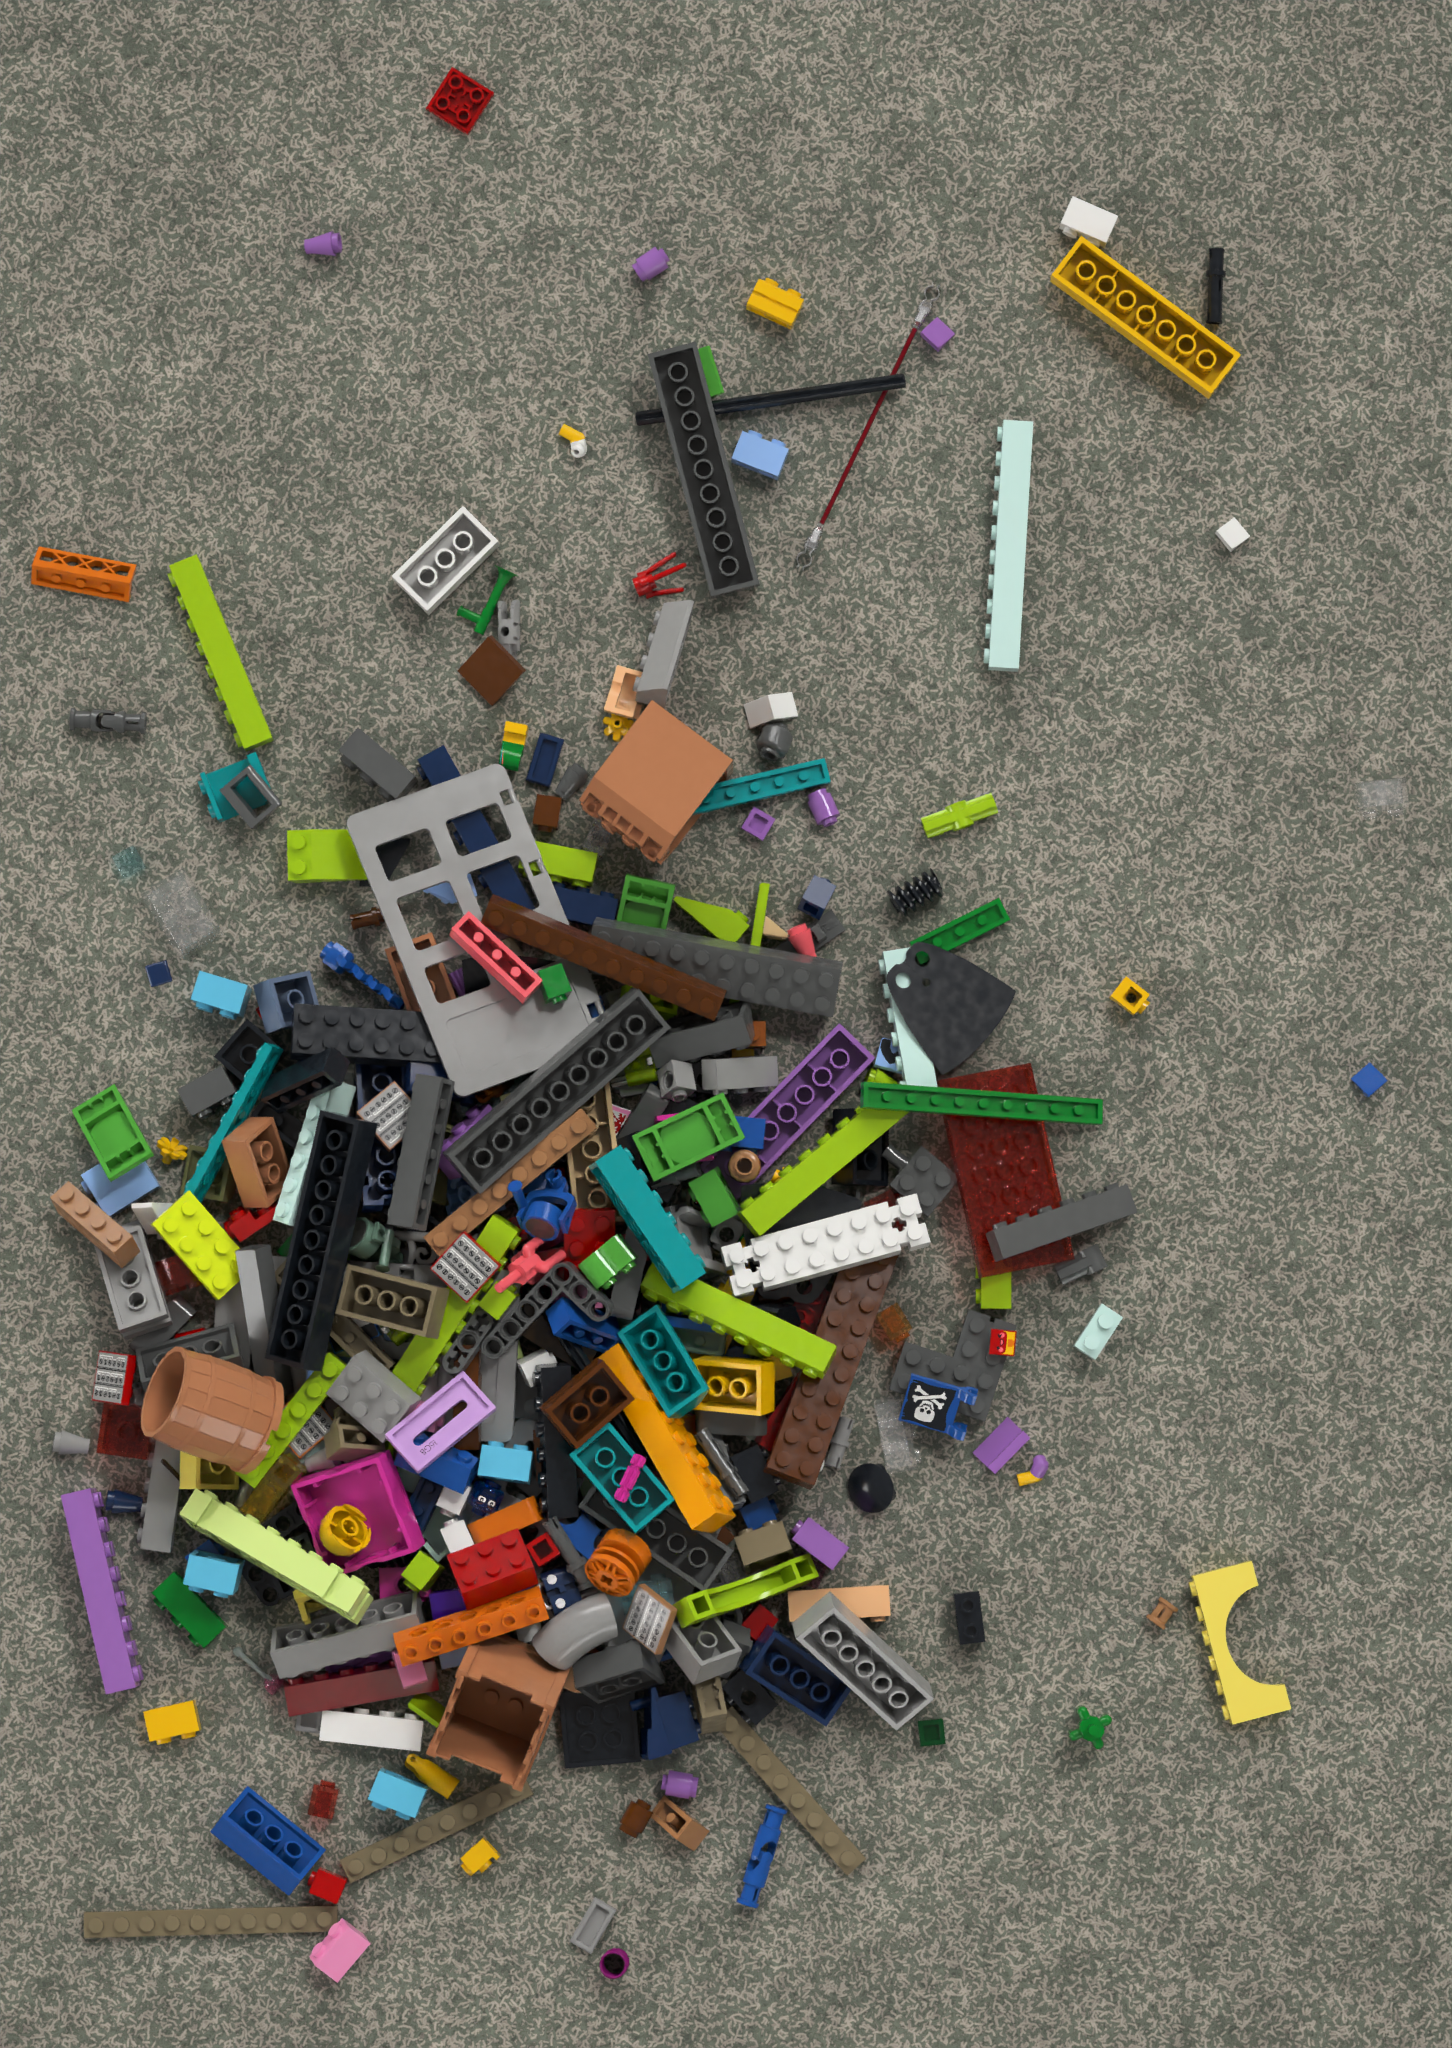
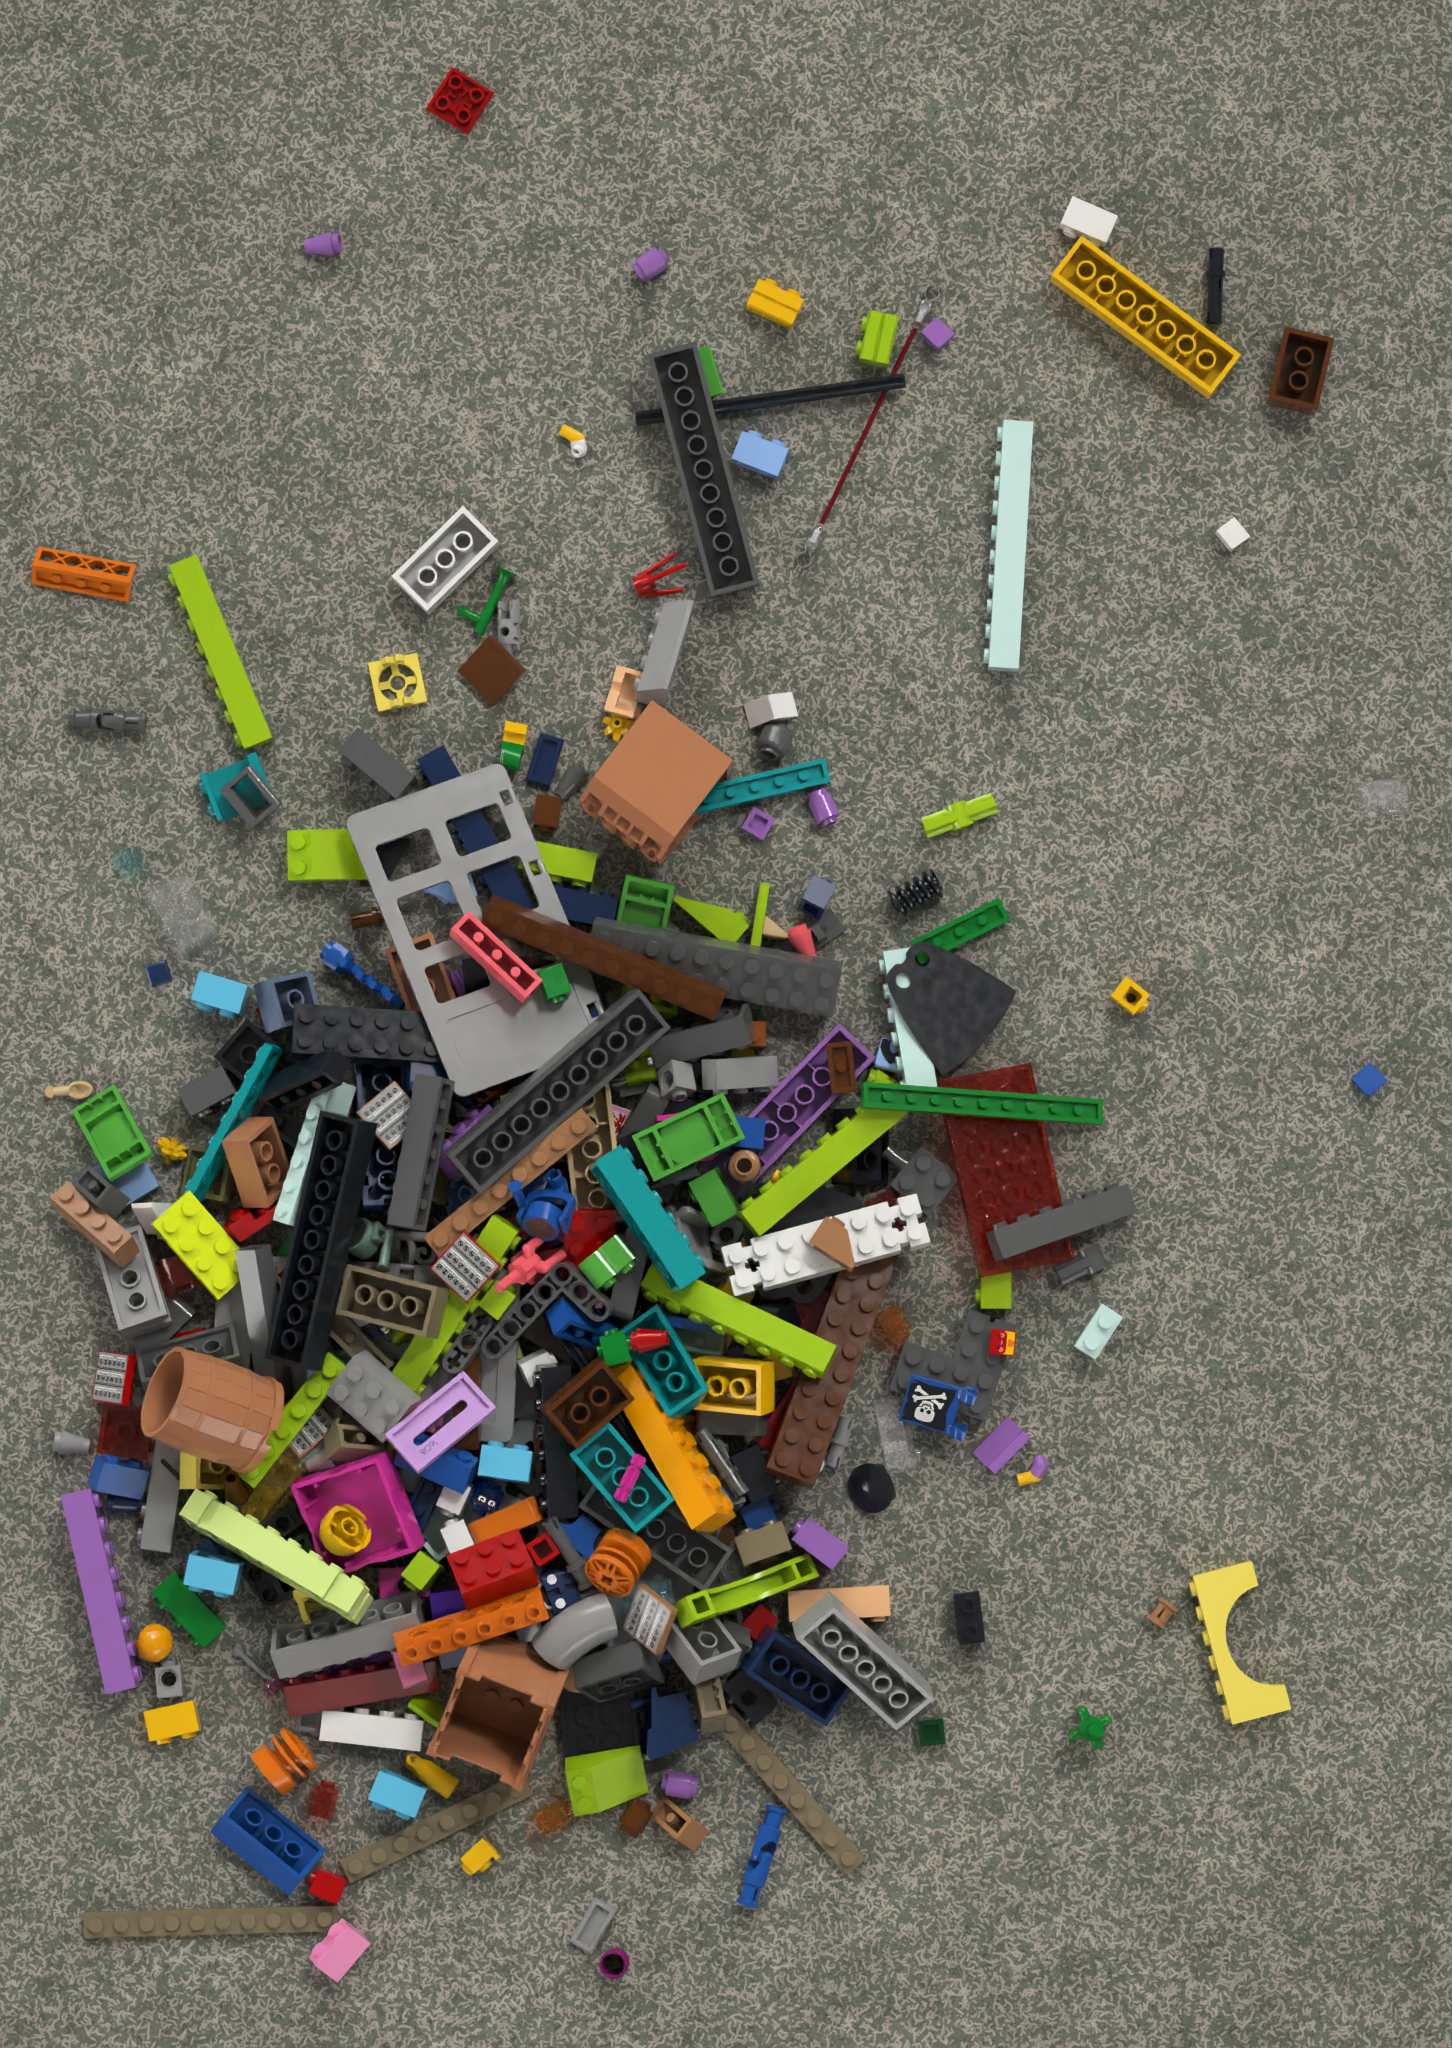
(75, 1090): none -> tan piece
(101, 1192): none -> dark grey slope
(119, 1476): none -> blue brick
(154, 1643): none -> light orange hair
(169, 1691): none -> light grey brick
(234, 1489): none -> reddish brown cone
(284, 1761): none -> orange wheel
(376, 669): none -> light yellow piece
(553, 1816): none -> clear orange brick
(605, 1779): none -> lime slope
(615, 1348): none -> green brick
(648, 1339): none -> red cone
(834, 1242): none -> medium nougat slope
(841, 1067): none -> reddish brown plate
(878, 339): none -> lime brick
(1300, 371): none -> reddish brown brick

